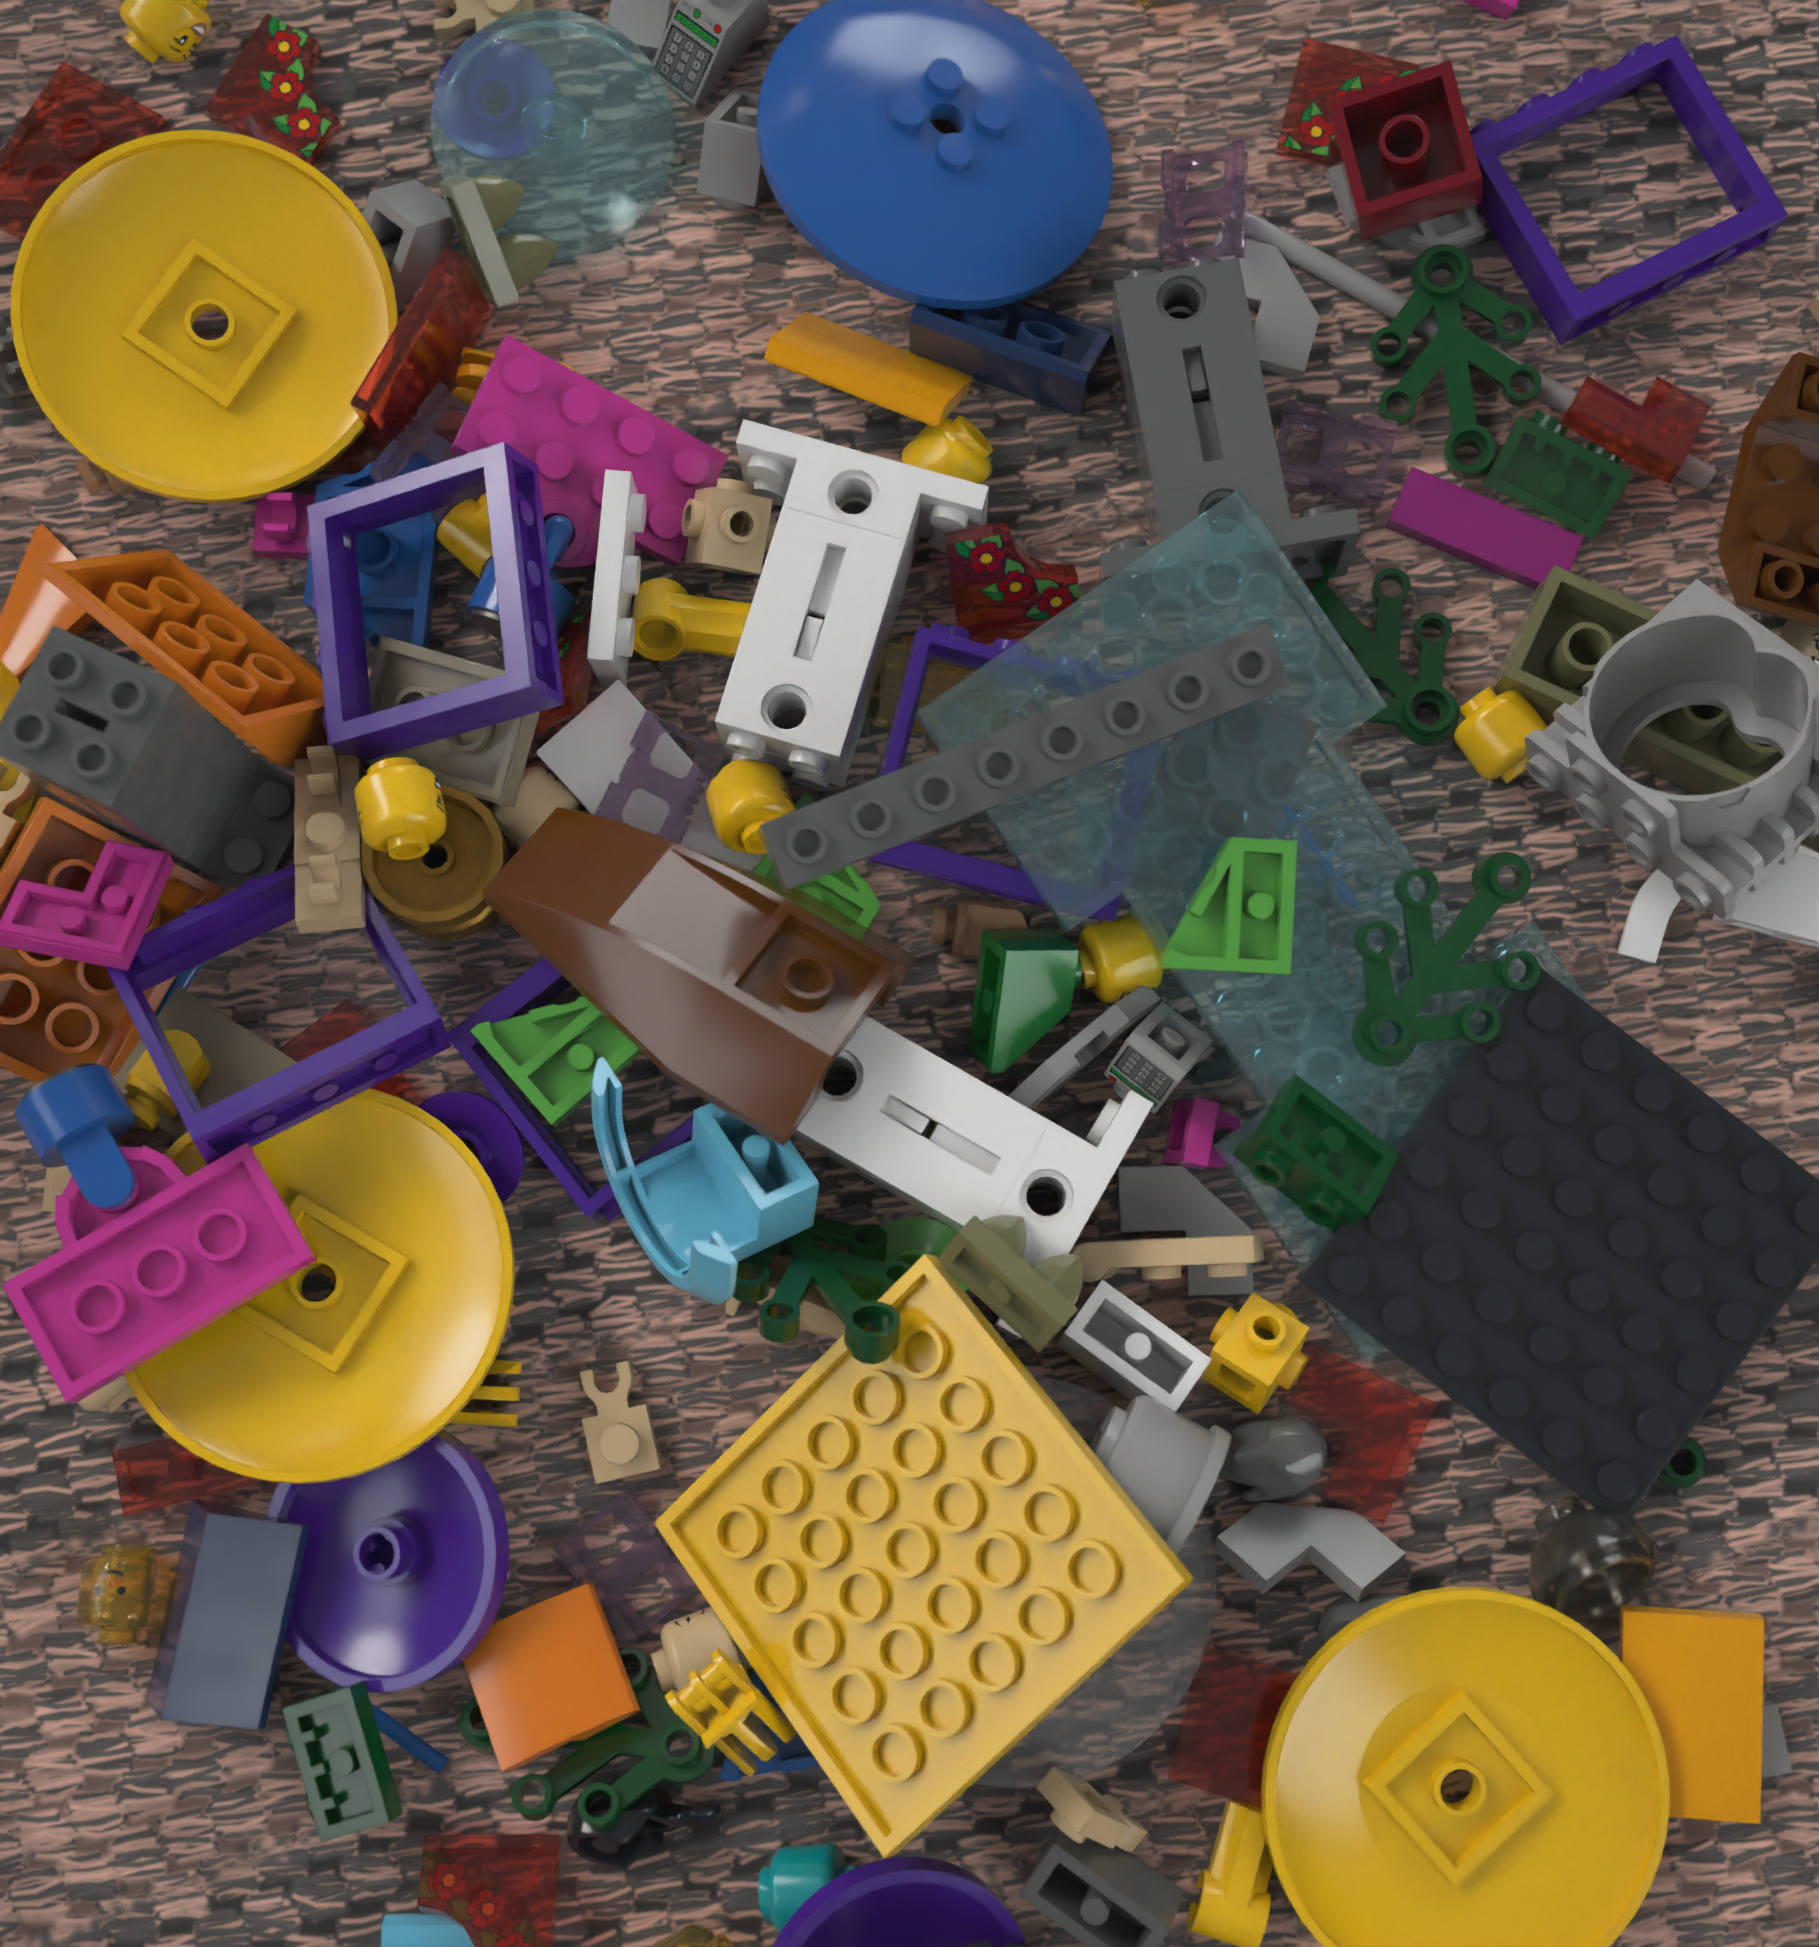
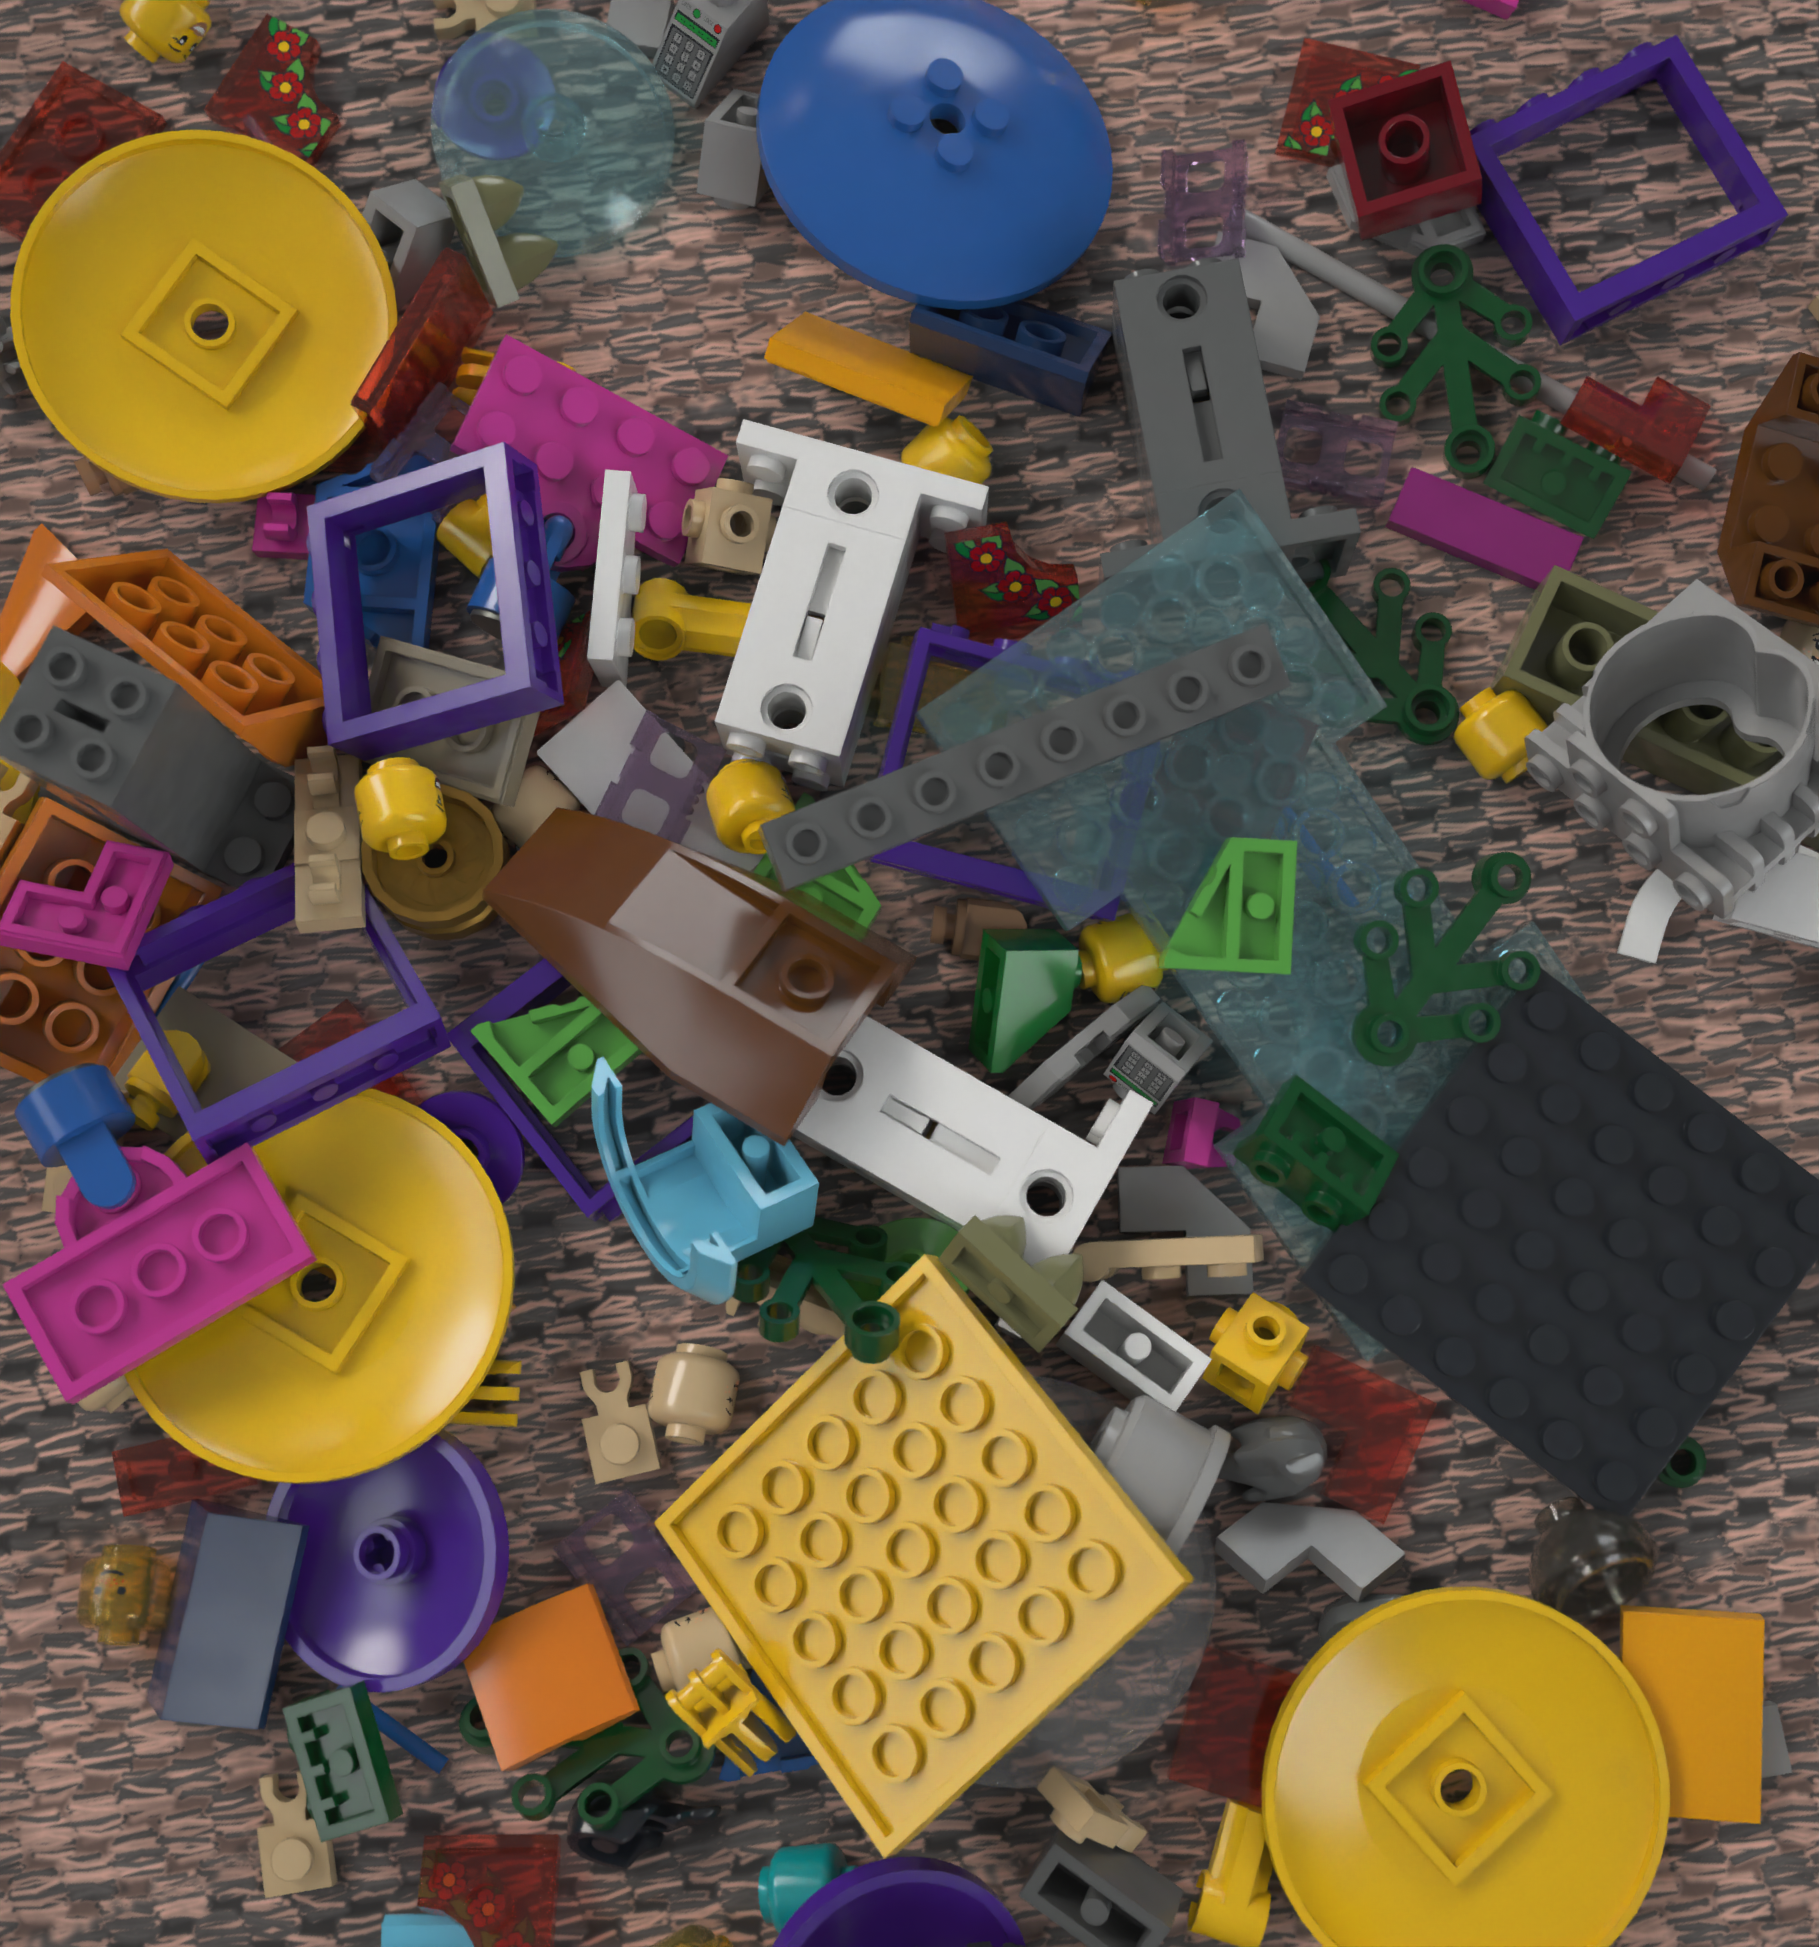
(291, 1847): none -> tan plate
(693, 1393): none -> tan head

